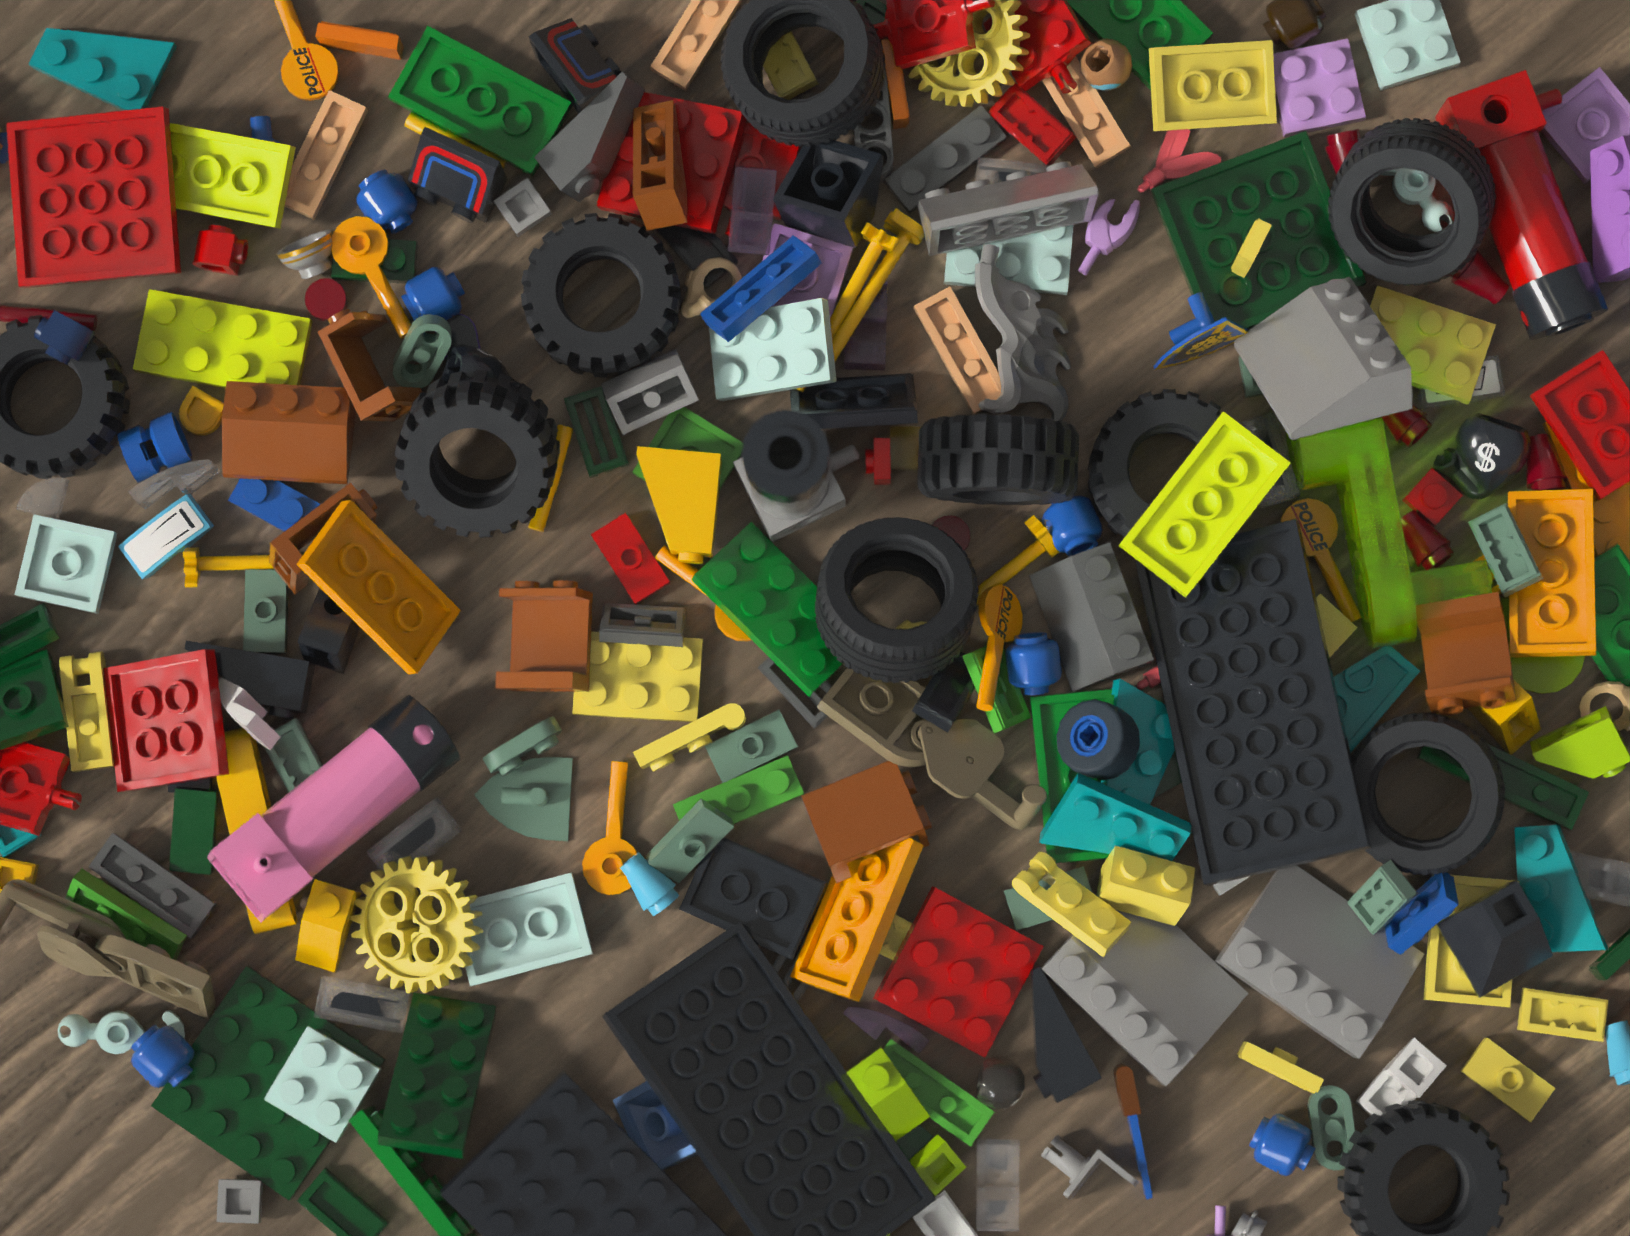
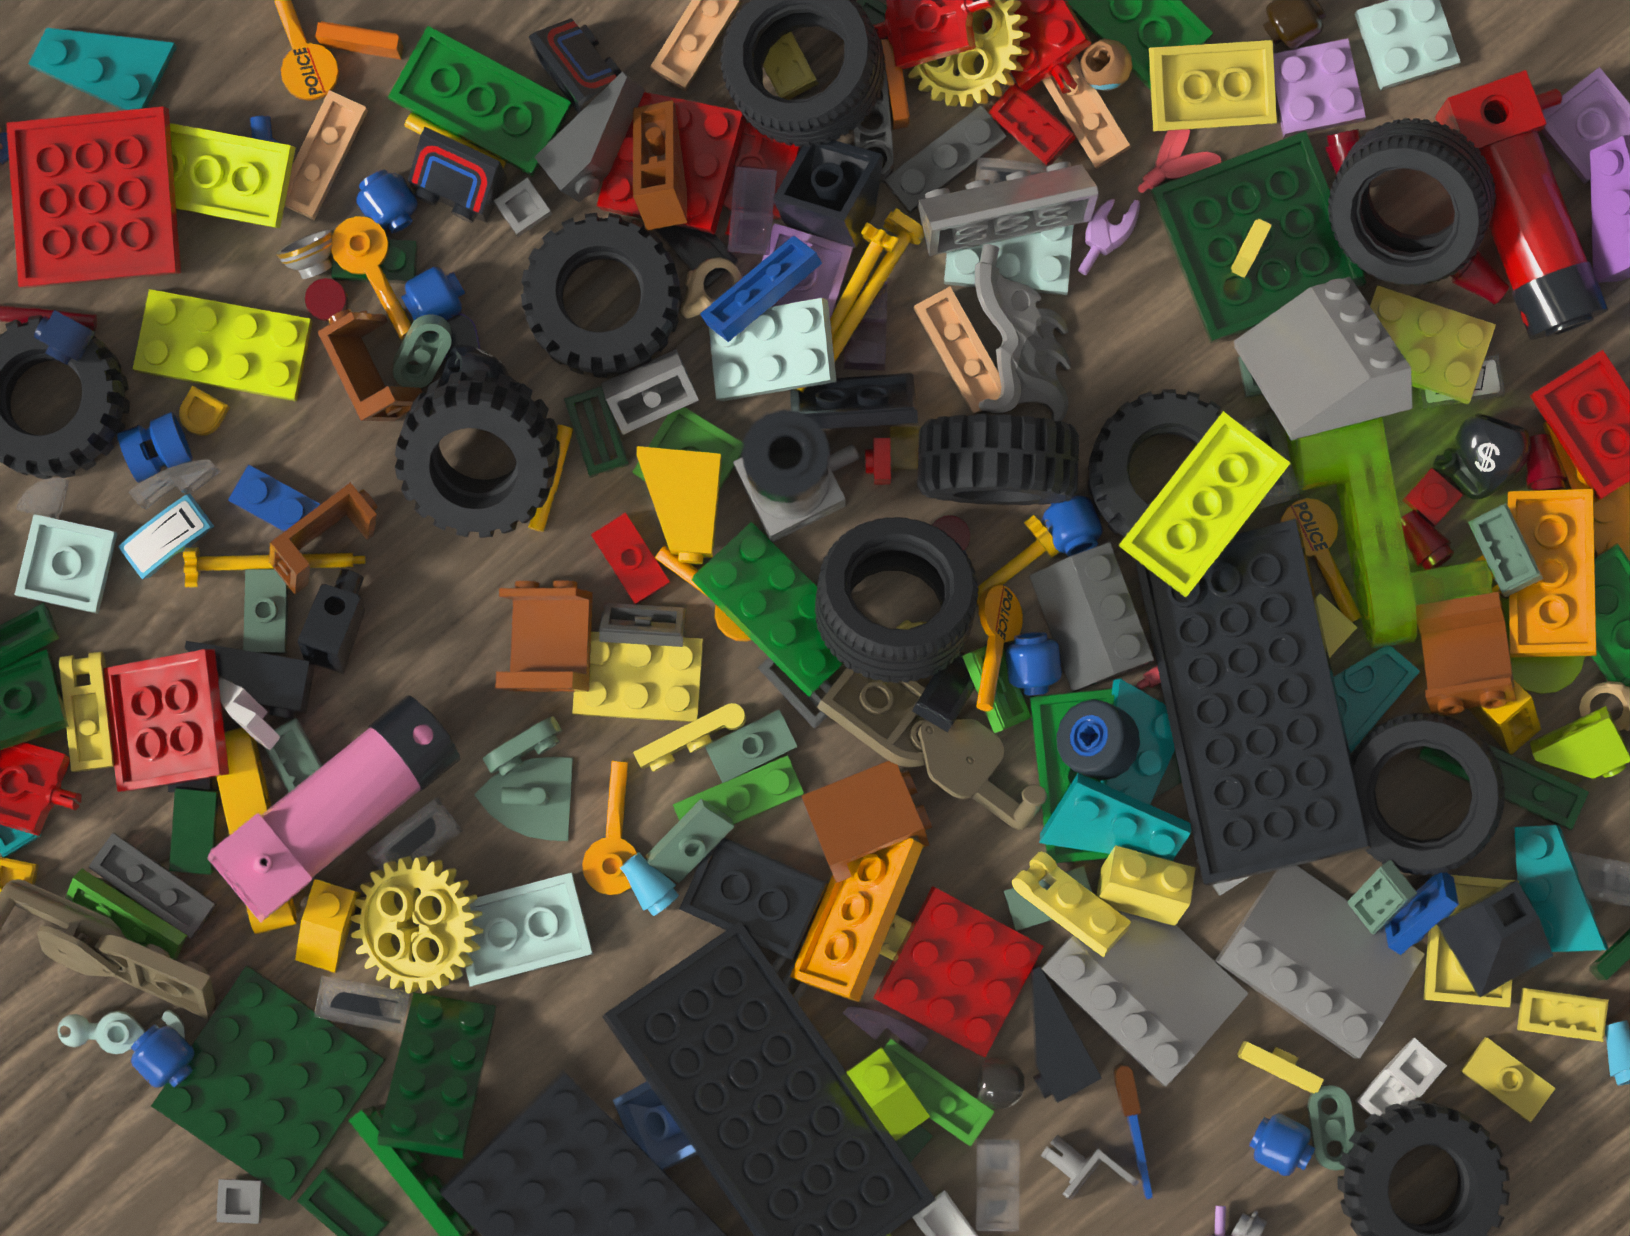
(220, 250): red plate -> none
(287, 432): dark orange slope -> none
(322, 1084): light aqua plate -> none
(378, 587): light orange plate -> none
(937, 1164): lime plate -> none
(1199, 335): shield -> none
(1408, 425): dark red cone -> none
(1416, 188): light aqua piece -> none

